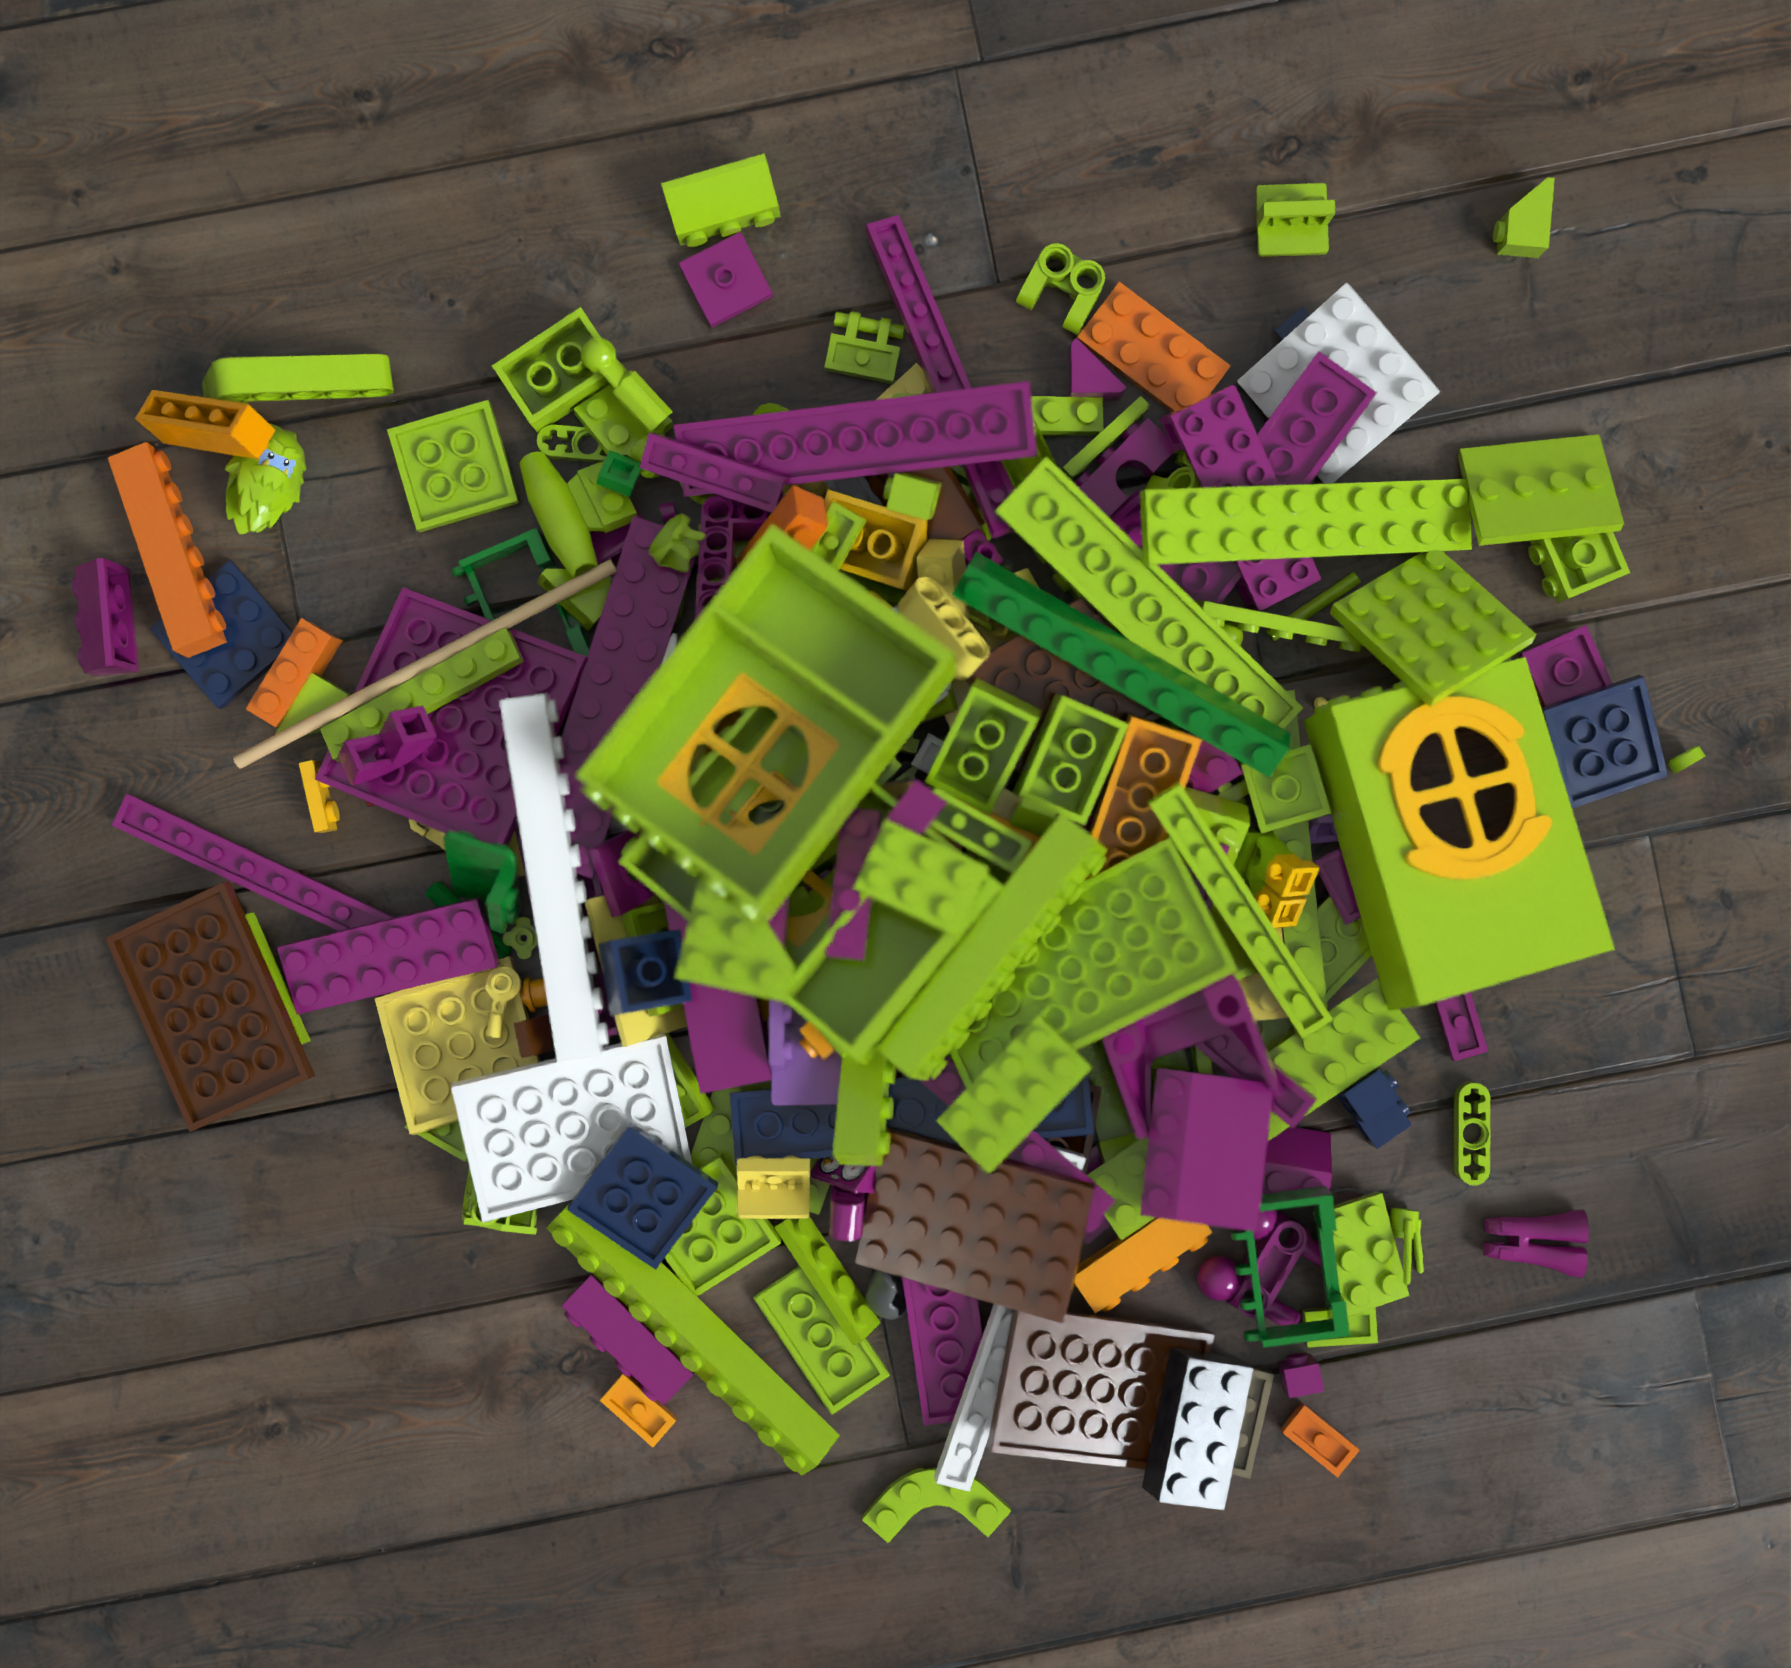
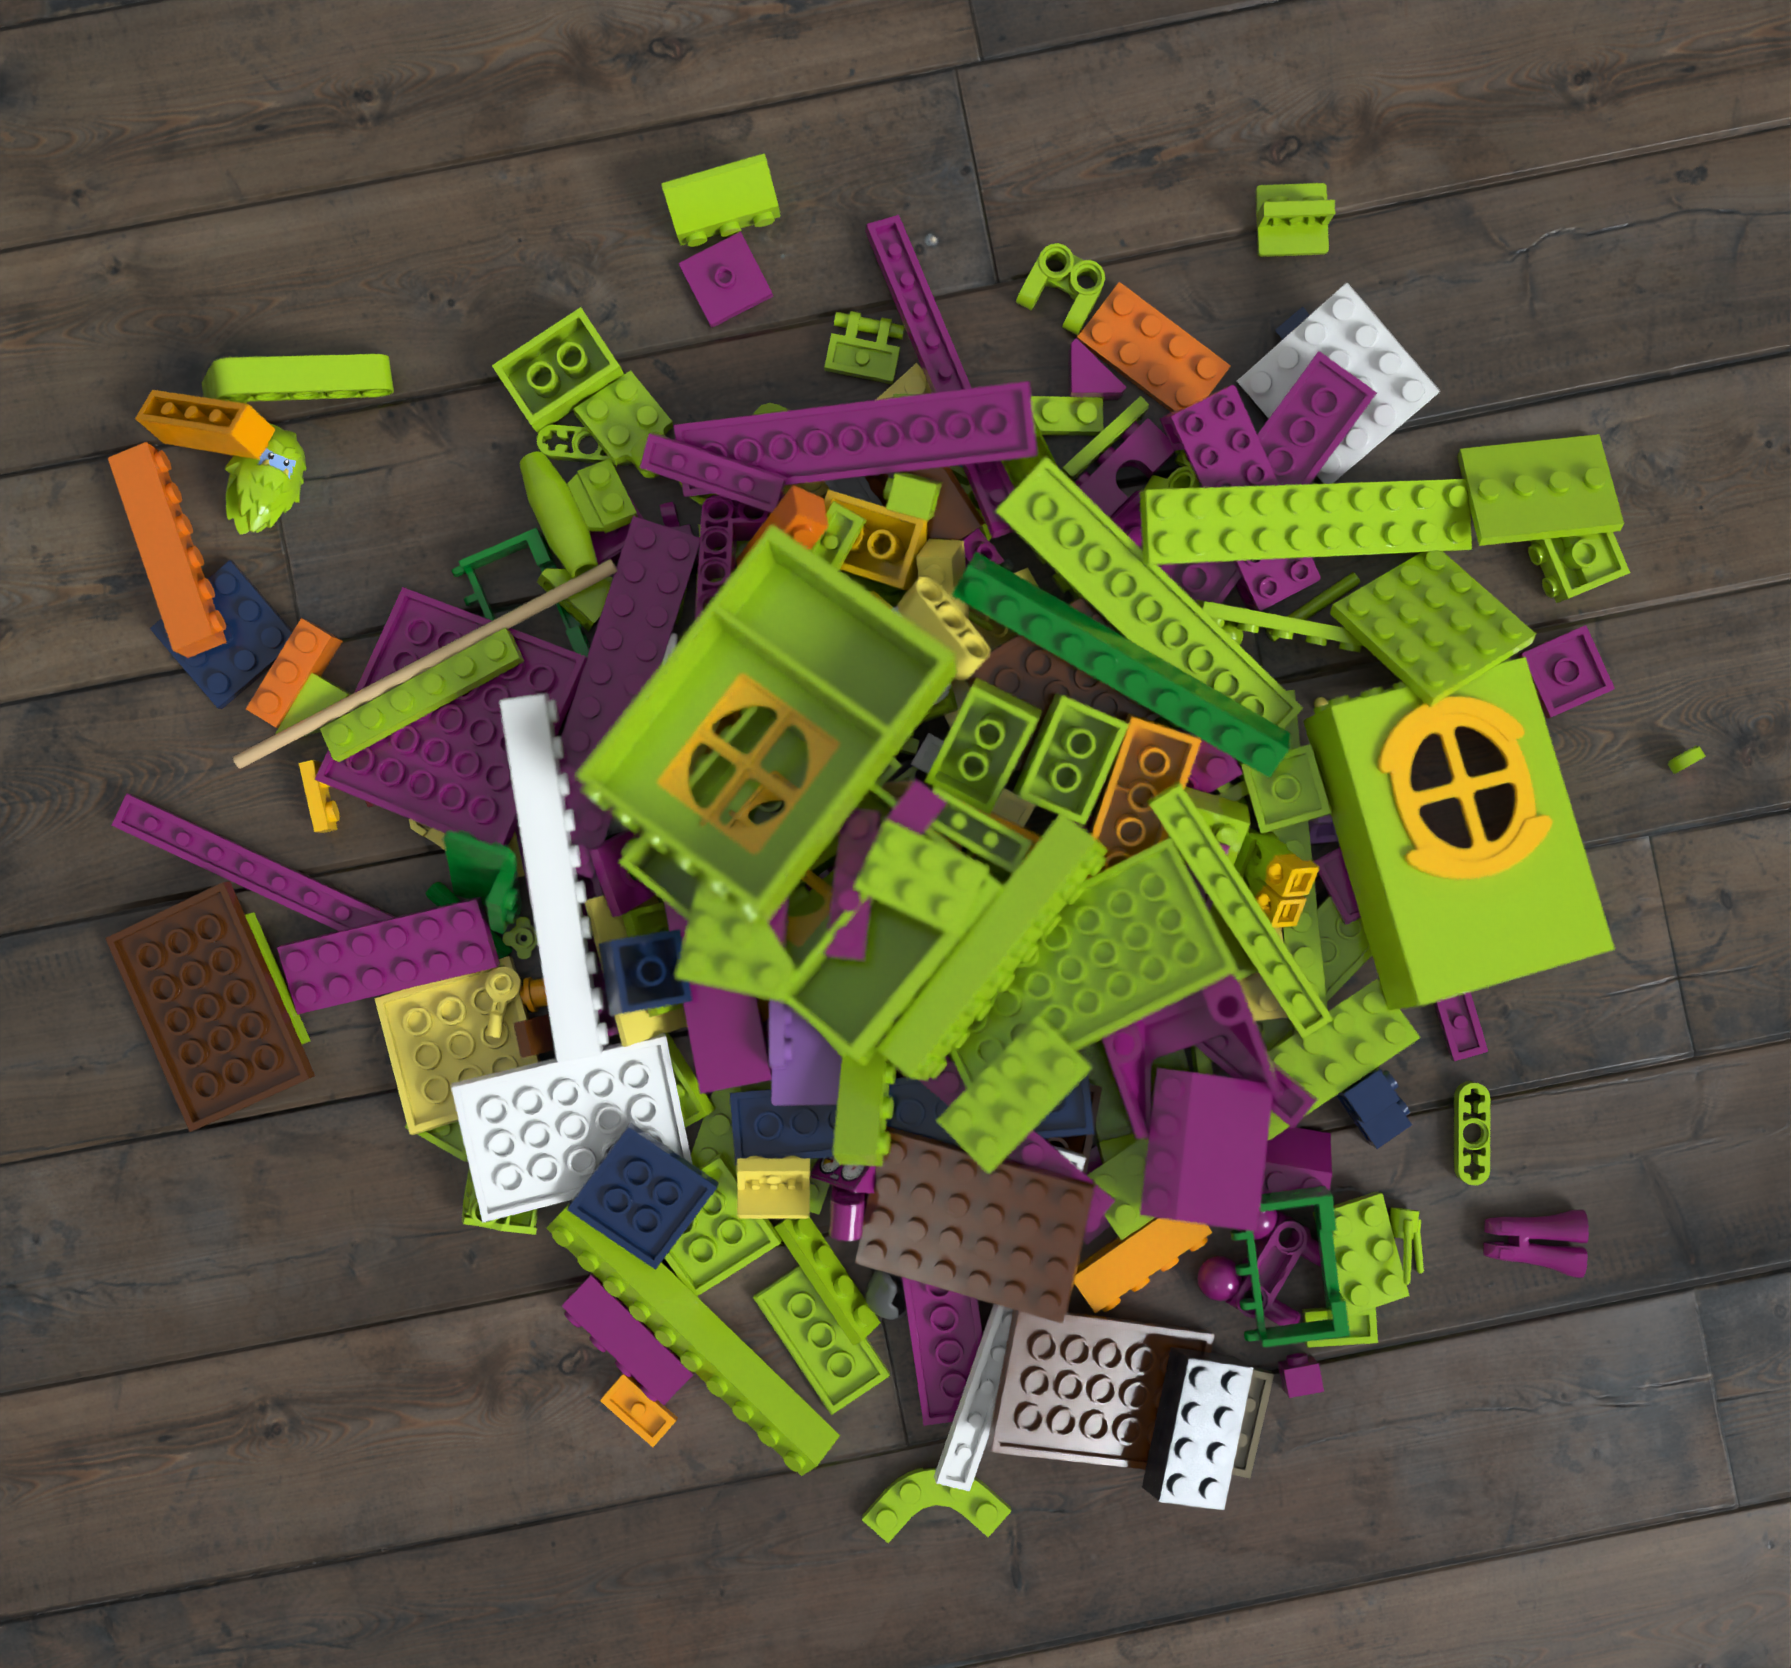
(105, 618): magenta slope -> none
(398, 742): magenta brick -> none
(453, 466): lime plate -> none
(619, 473): green plate -> none
(628, 387): lime piece -> none
(676, 544): lime piece -> none
(814, 1042): light orange plate -> none
(1033, 816): lime tile -> none
(1319, 1439): orange plate -> none
(1527, 225): lime slope -> none
(1606, 740): dark blue plate -> none

